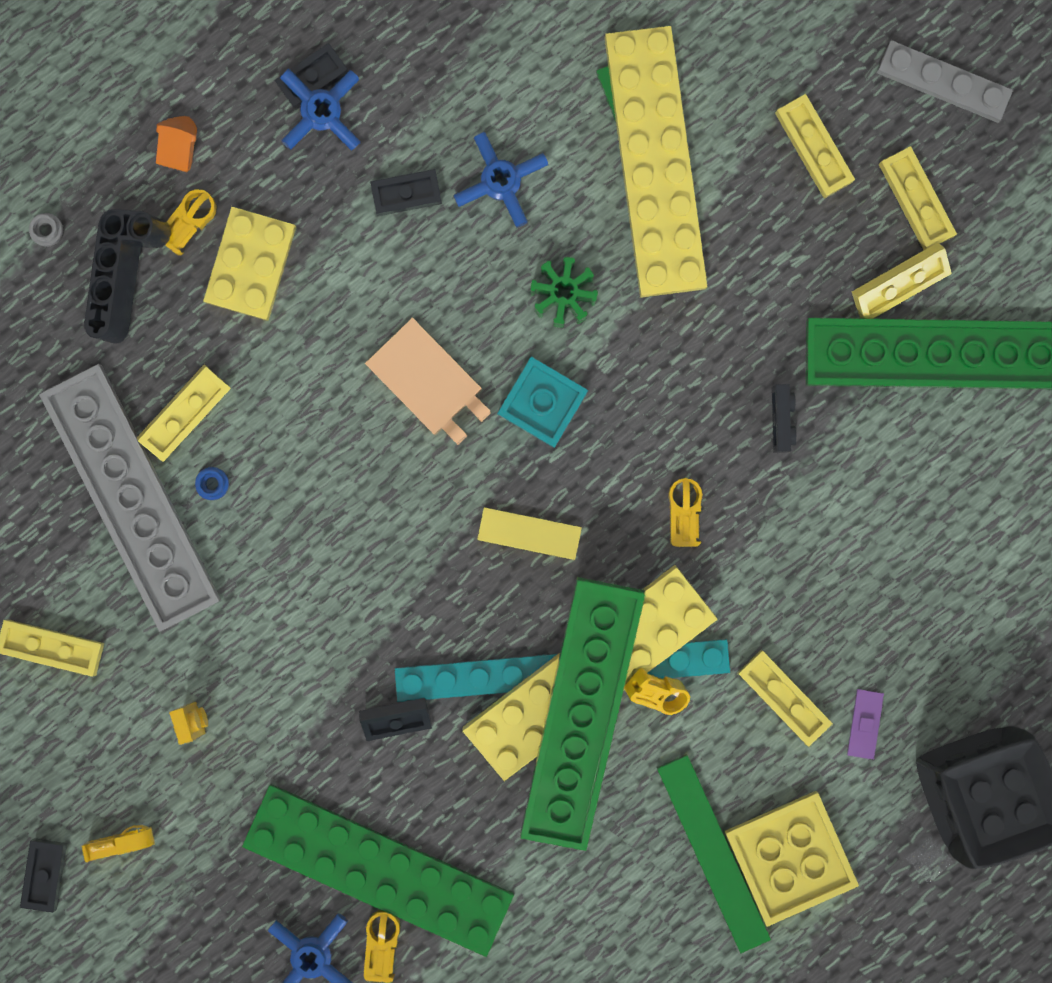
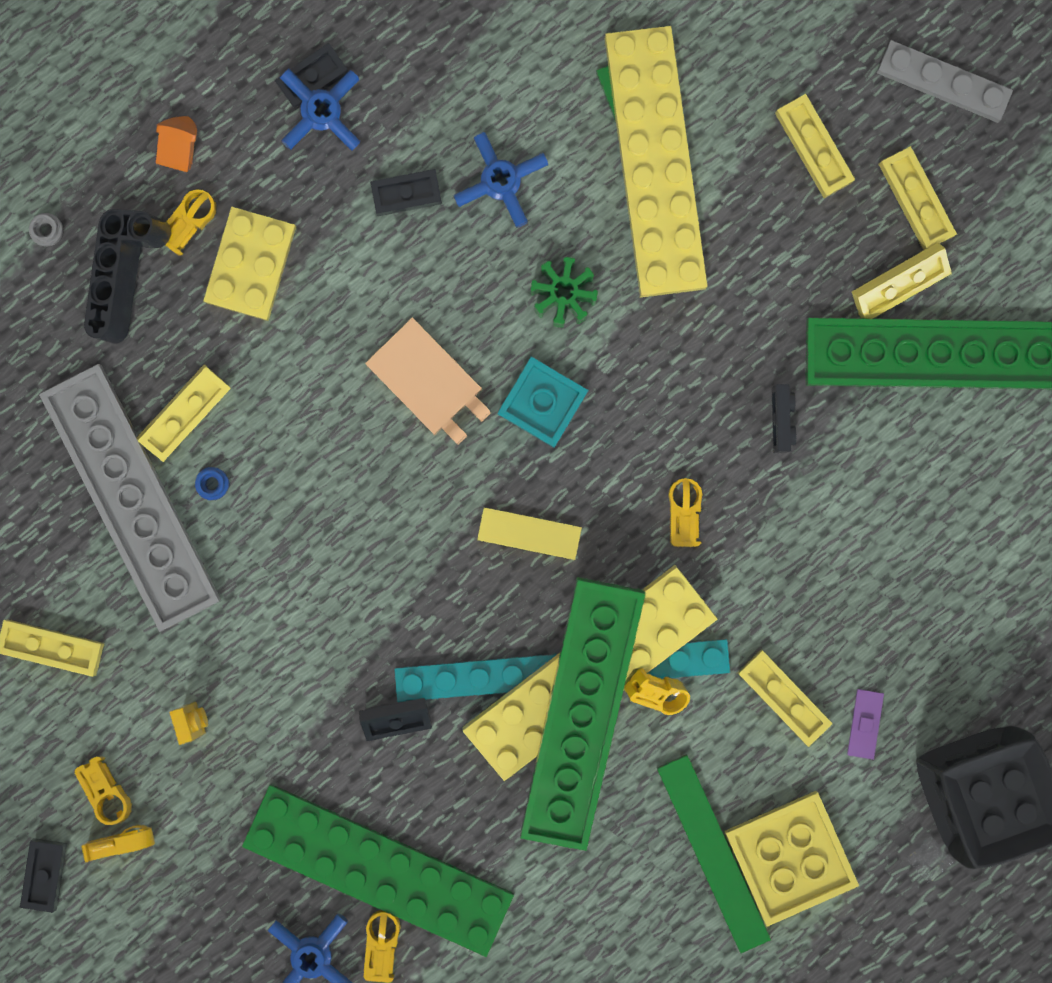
(98, 785): none -> yellow piece

